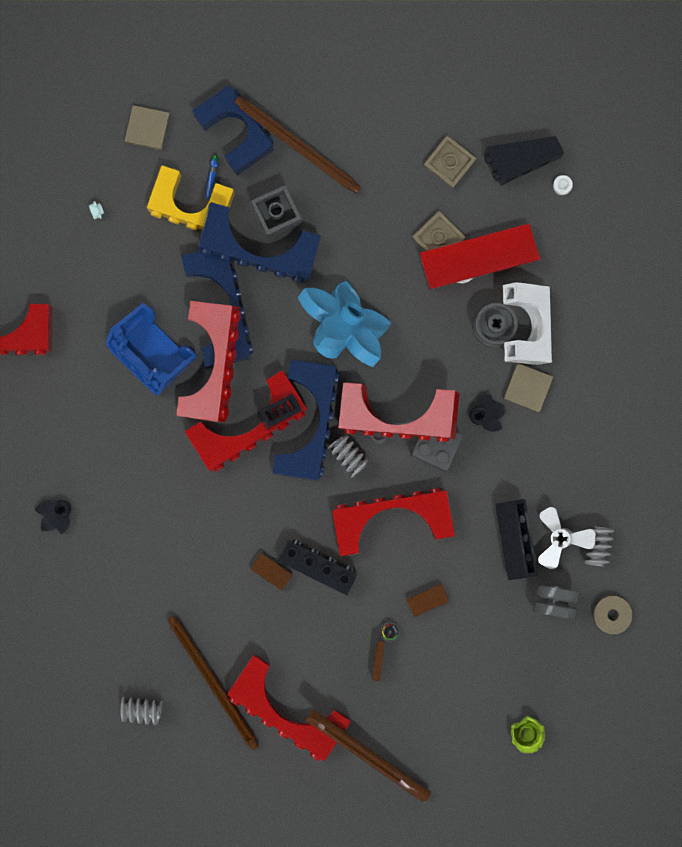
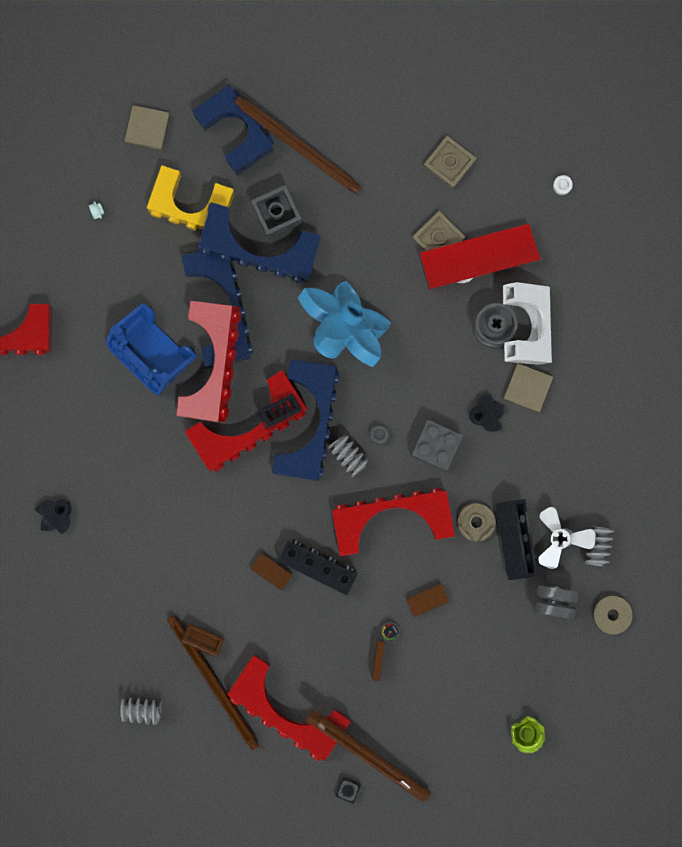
(202, 640): none -> reddish brown tile
(212, 176): blue piece -> none
(348, 790): none -> tile
(437, 422): arch -> none
(486, 528): none -> dark tan tile
(520, 158): black slope -> none

